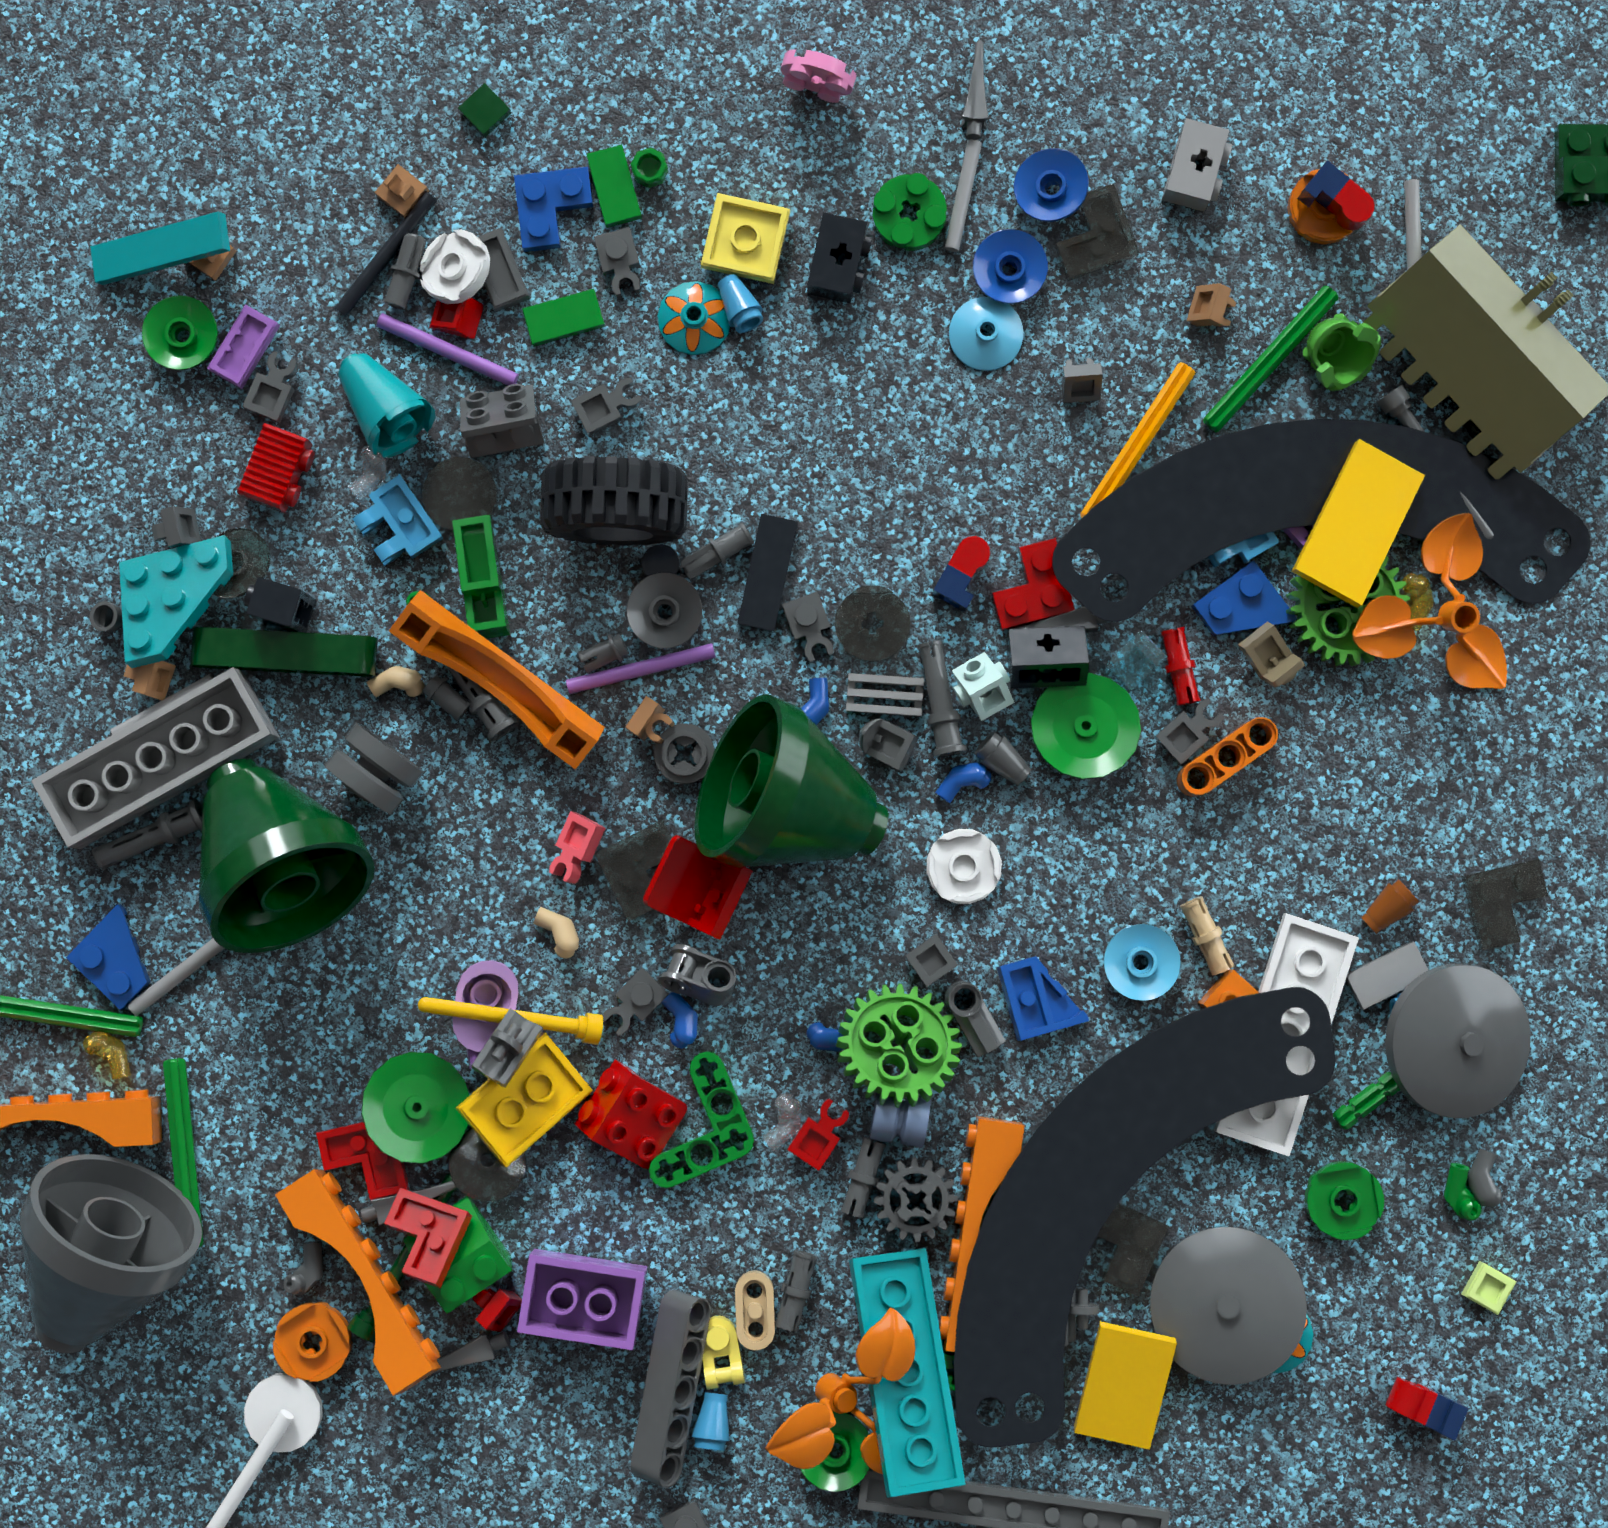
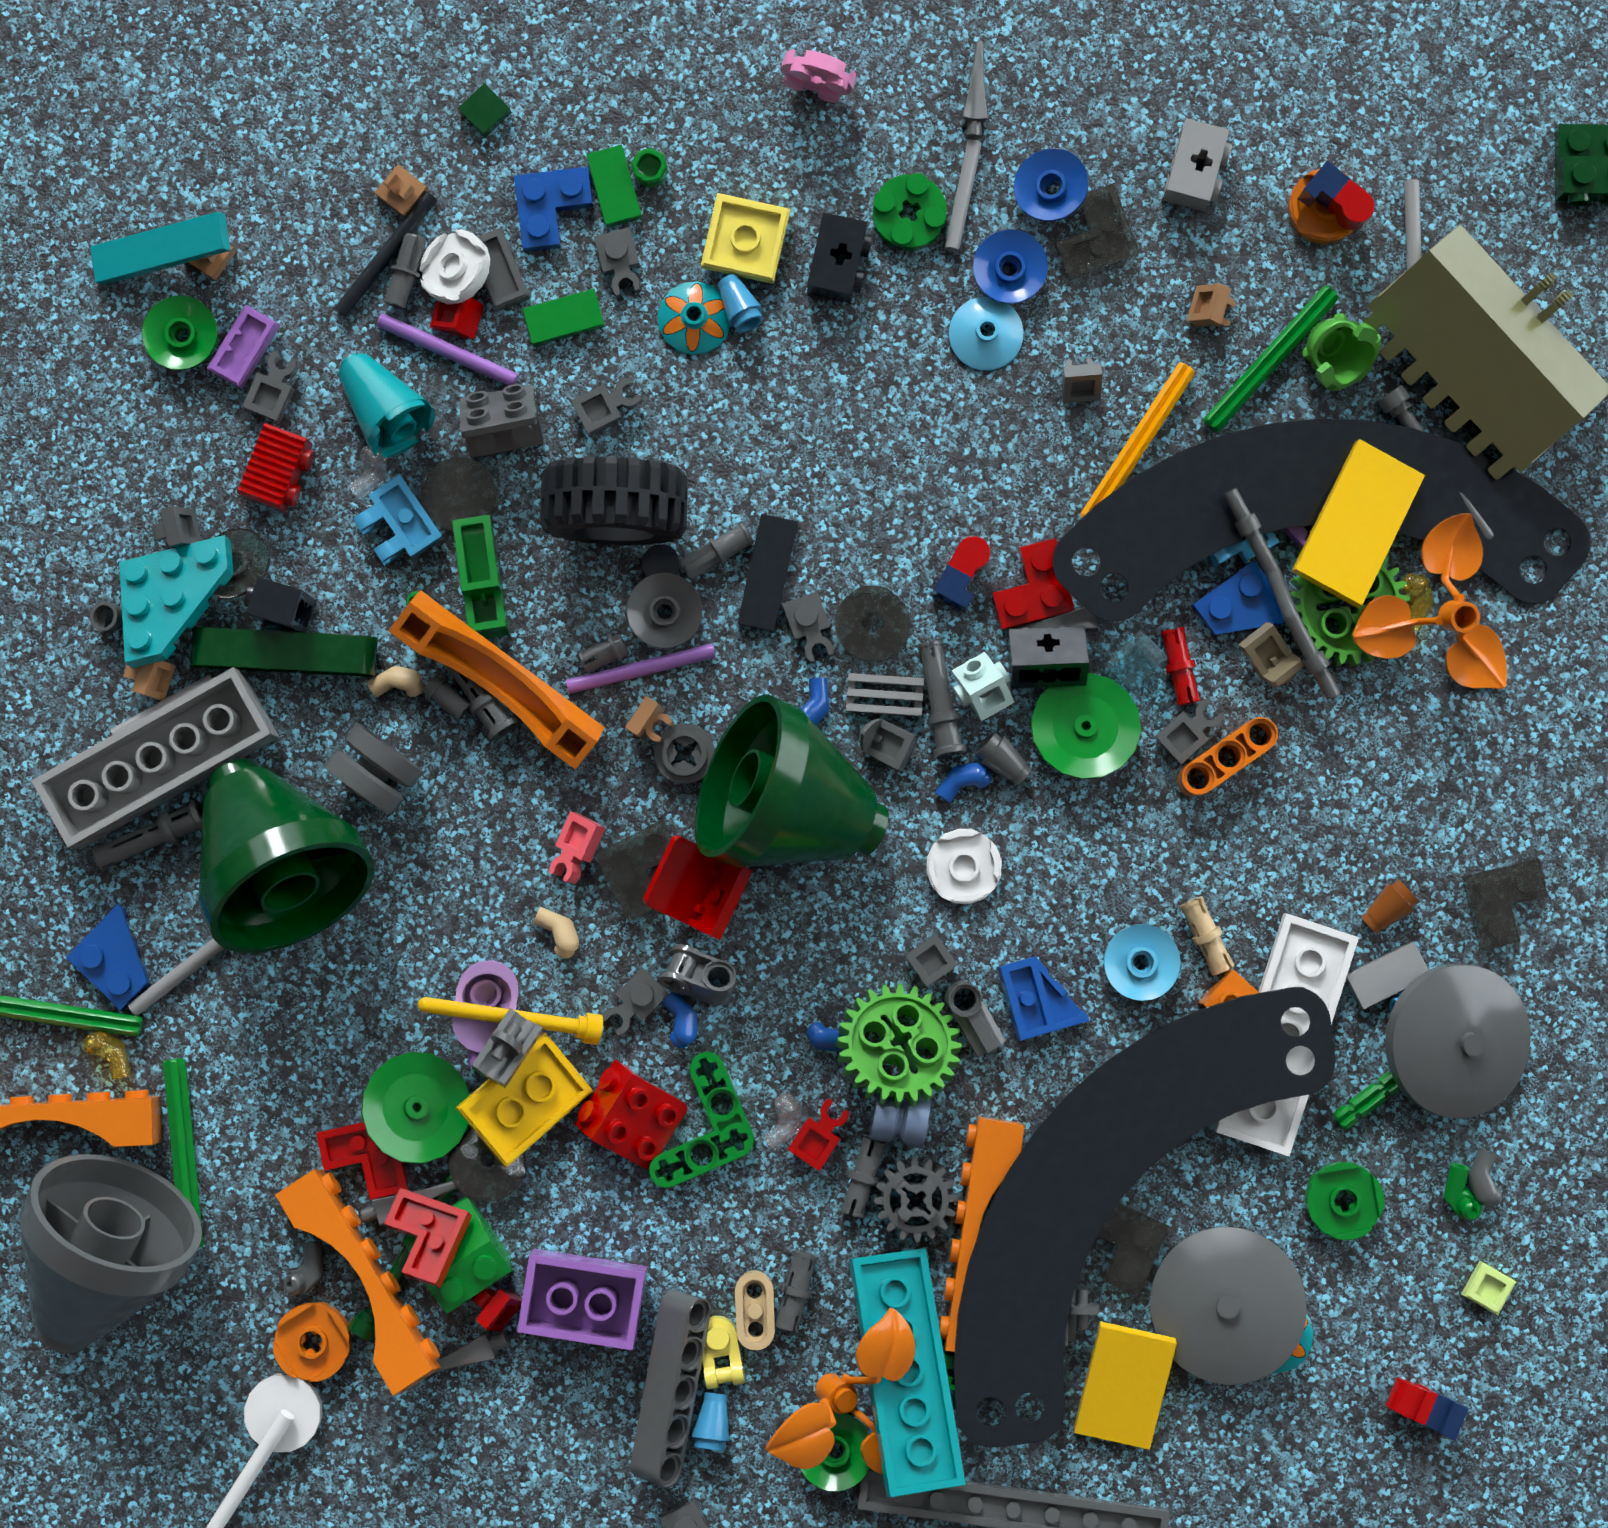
(1315, 660): none -> dark grey bar

